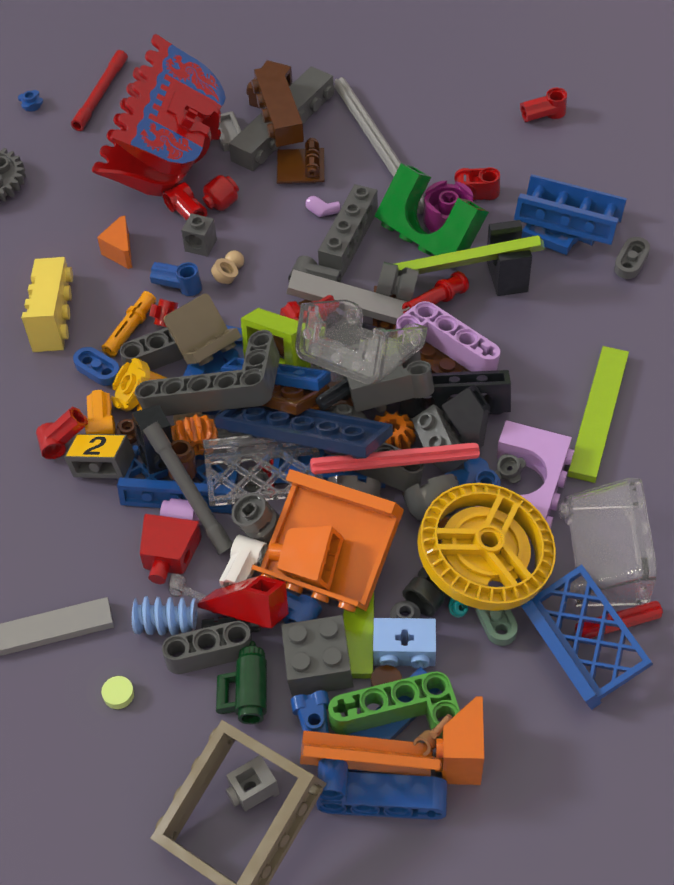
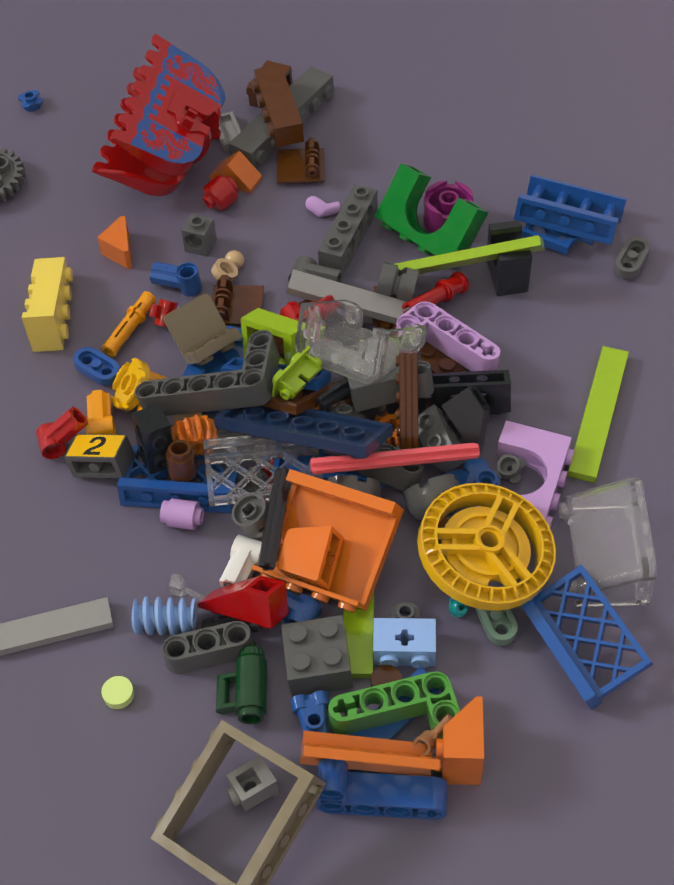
(84, 113): red piece -> none
(122, 428): reddish brown plate -> none
(154, 348): dark grey beam -> none
(163, 447): dark grey piece -> none
(168, 545): red torso -> none
(181, 199): red piece -> none
(236, 300): none -> reddish brown hinge
(240, 170): none -> orange slope
(274, 520): none -> black axle
(288, 381): none -> lime hinge
(371, 130): light grey axle -> none
(408, 398): none -> reddish brown piece
(424, 593): pearl dark grey wheel -> none
(482, 182): red piece -> none
(551, 105): red piece -> none
(630, 617): red axle -> none

